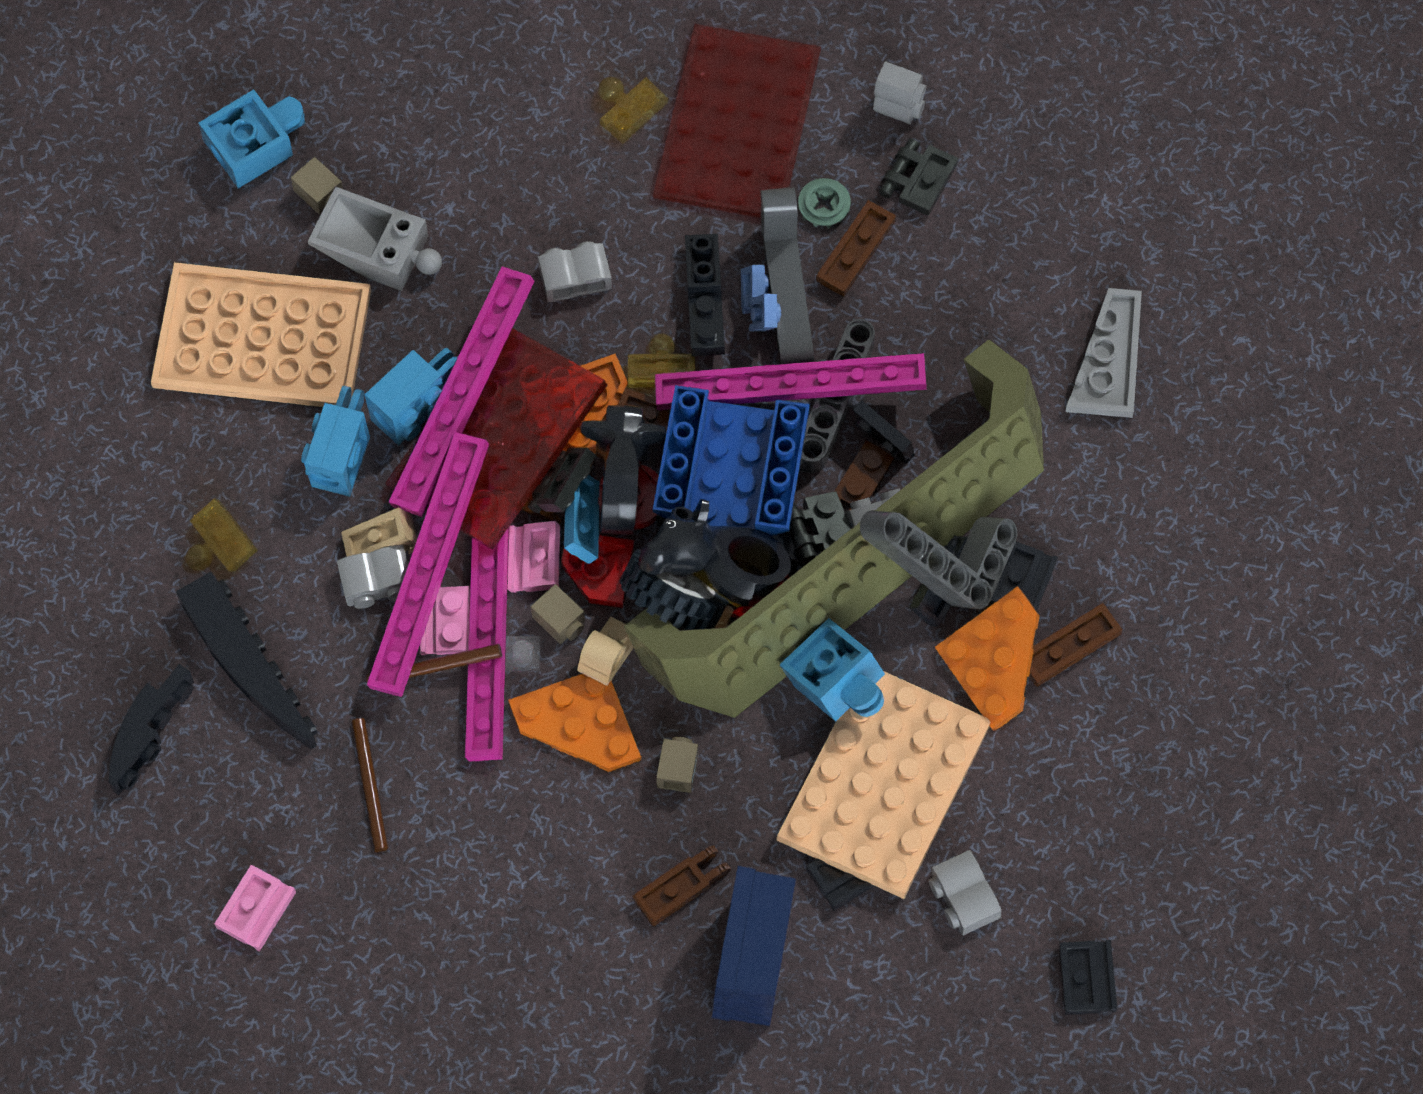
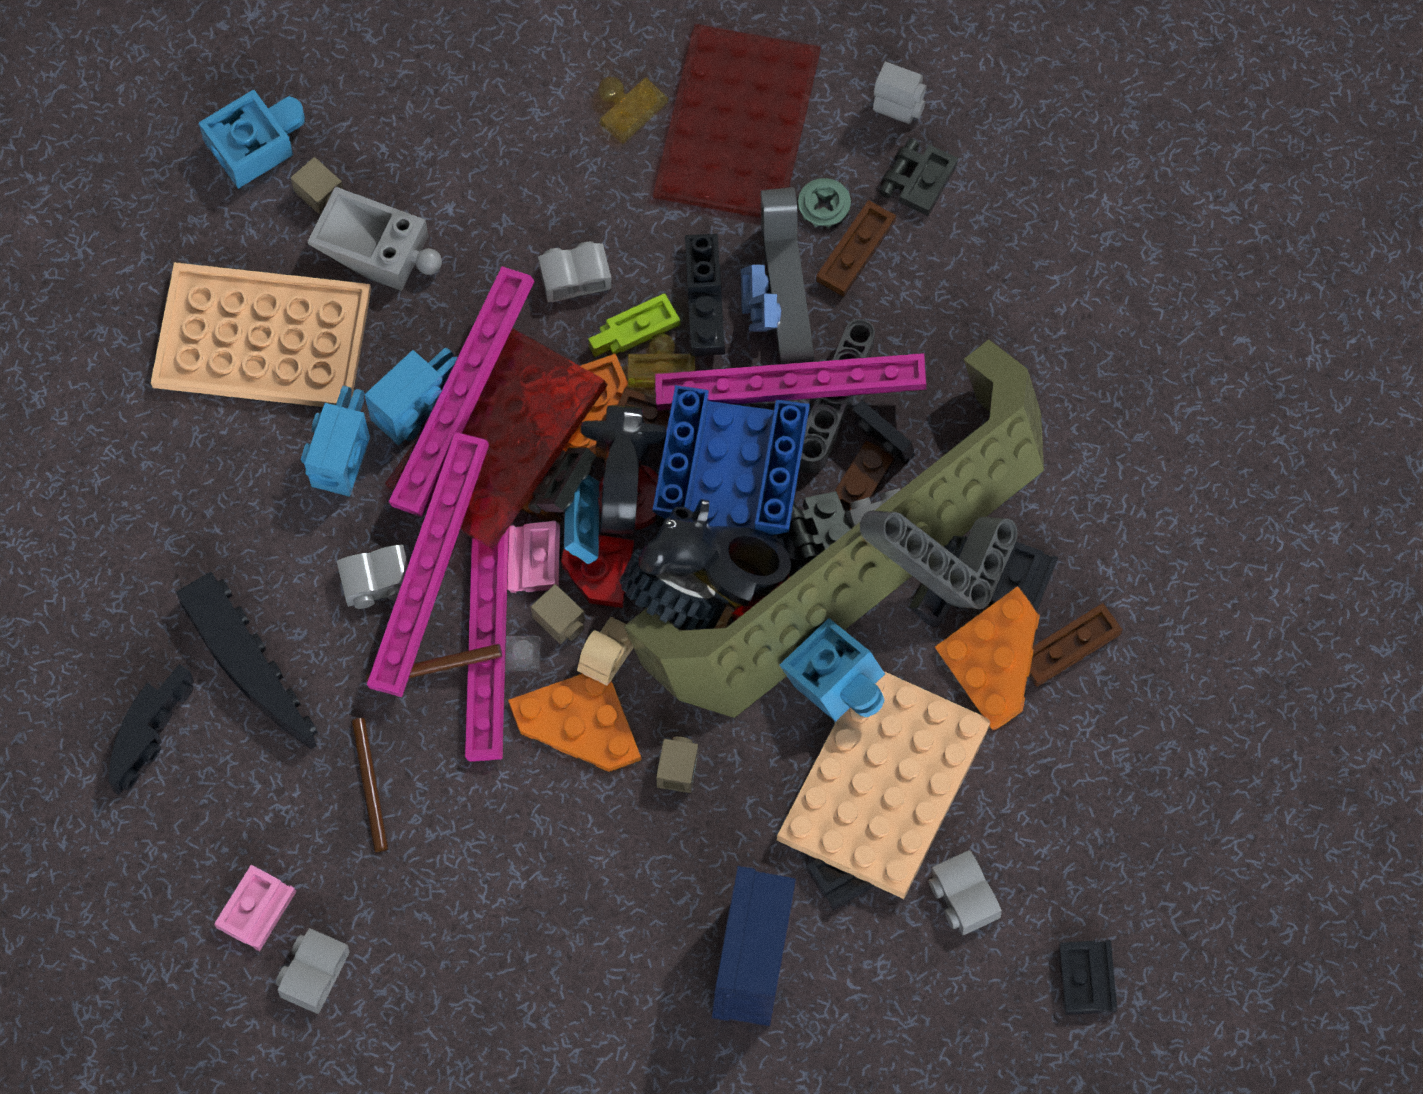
(222, 537): clear yellow plate -> none
(312, 971): none -> light grey brick
(382, 531): tan plate -> none
(448, 623): bright pink plate -> none
(635, 326): none -> lime hinge
(678, 886): reddish brown hinge -> none
(1110, 362): light grey wing -> none

